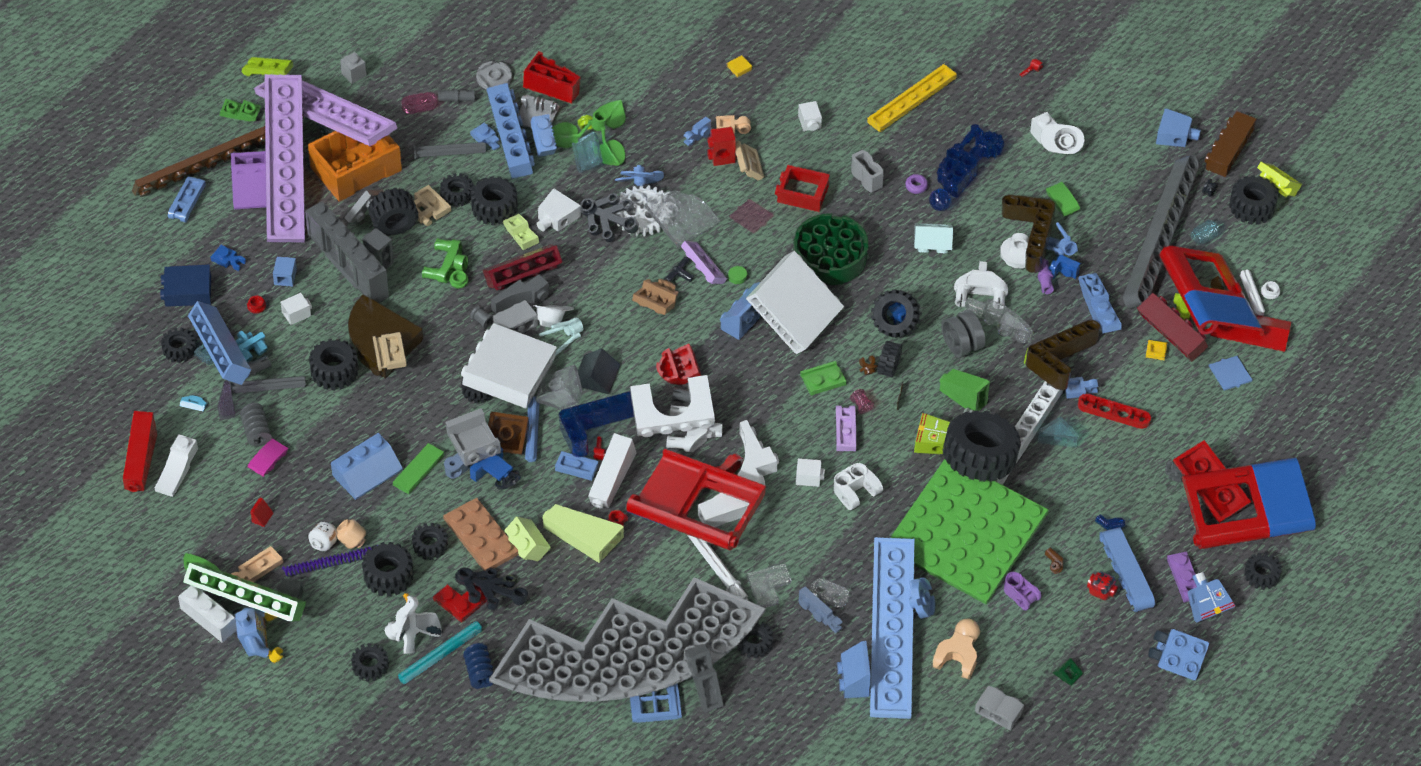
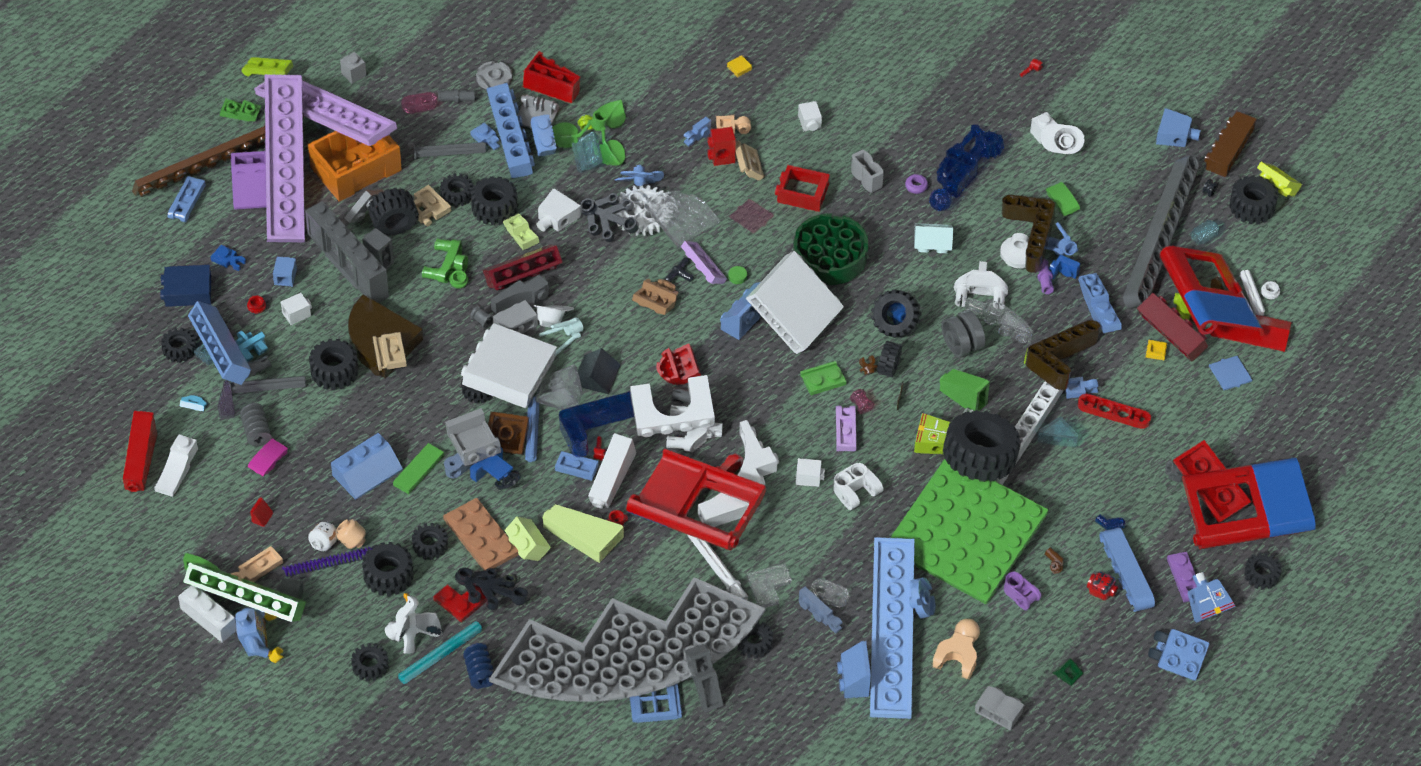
(911, 98): yellow plate -> none

